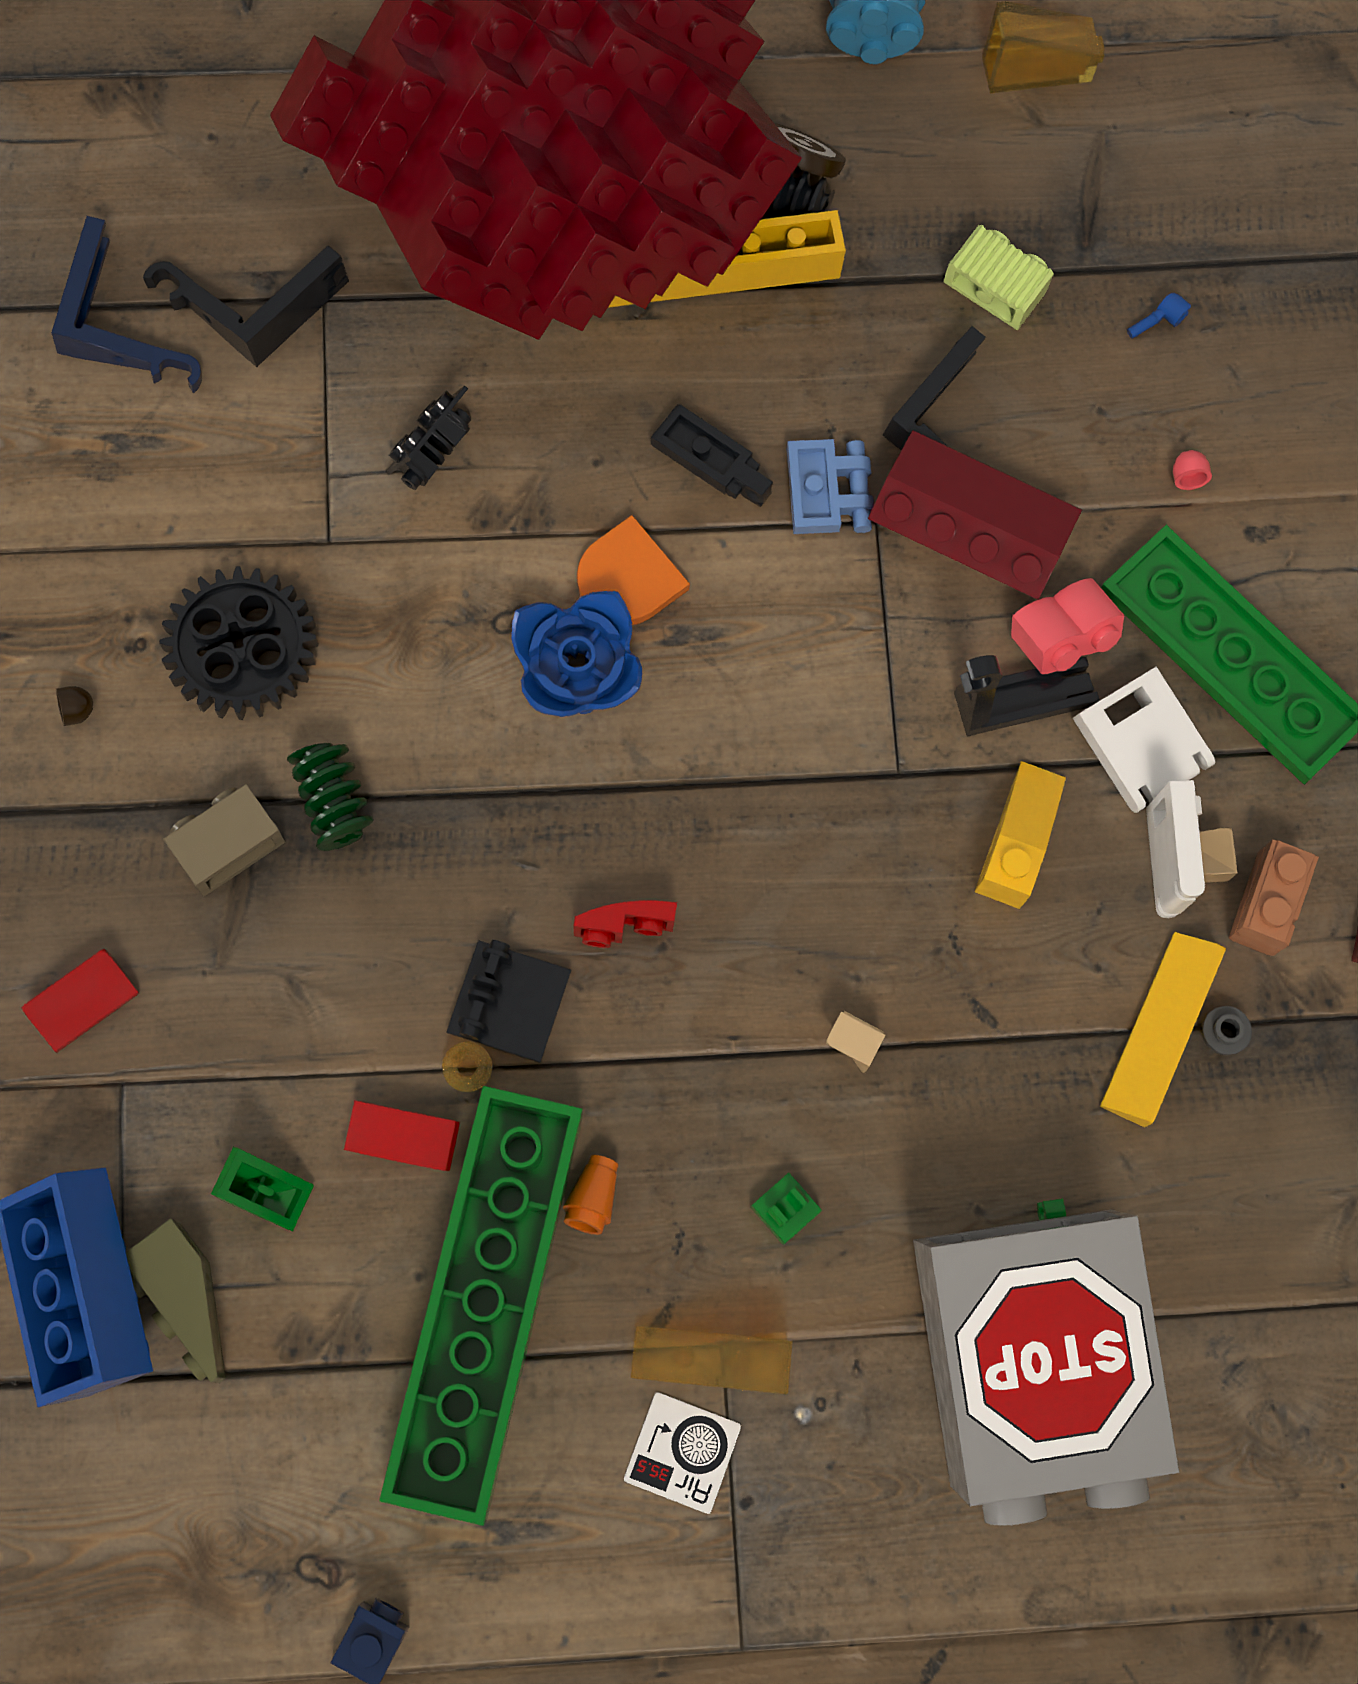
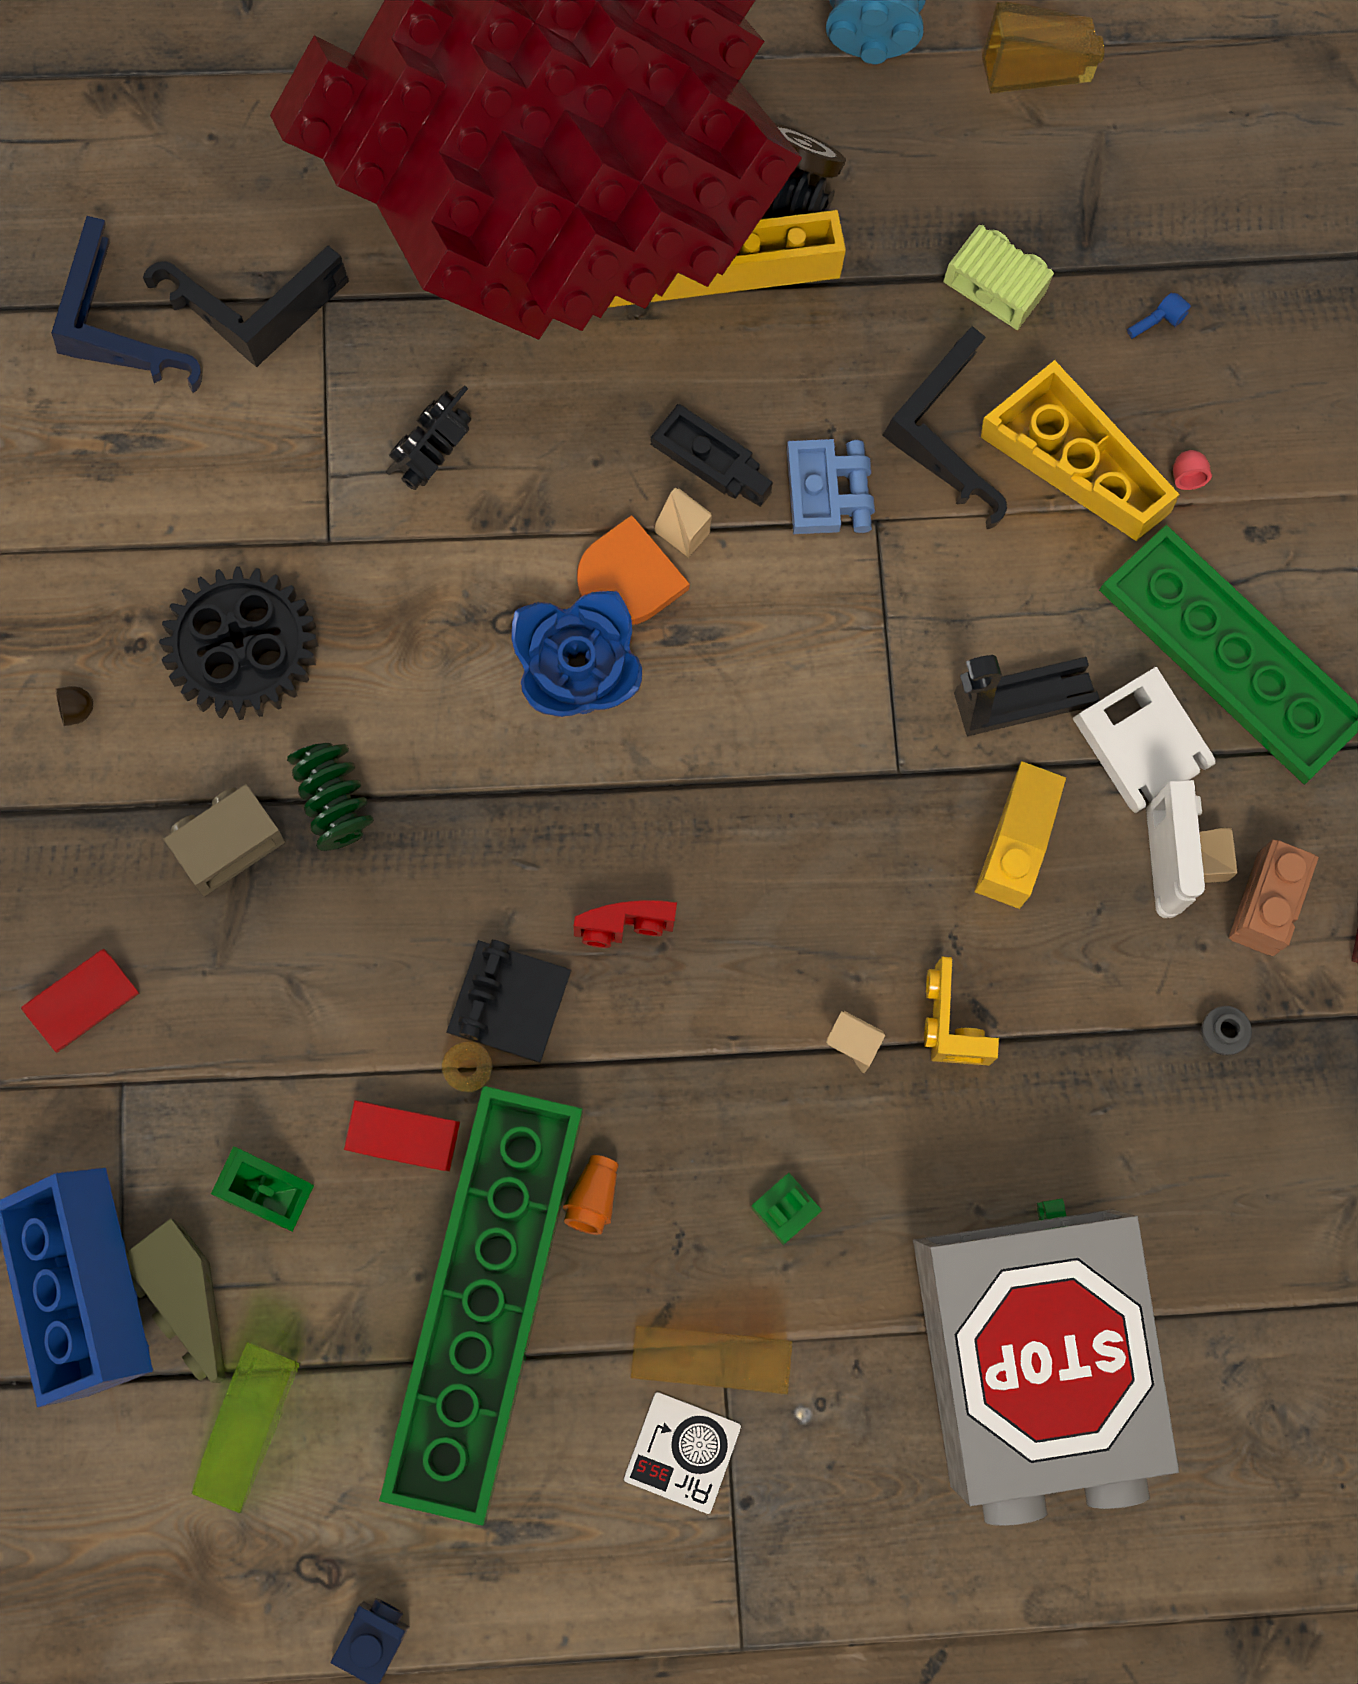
(244, 1427): none -> clear neon green slope
(683, 522): none -> tan slope
(967, 1044): none -> yellow bracket
(975, 514): dark red slope -> none
(1066, 626): coral brick -> none
(1080, 451): none -> yellow wedge
(1162, 1029): yellow slope -> none

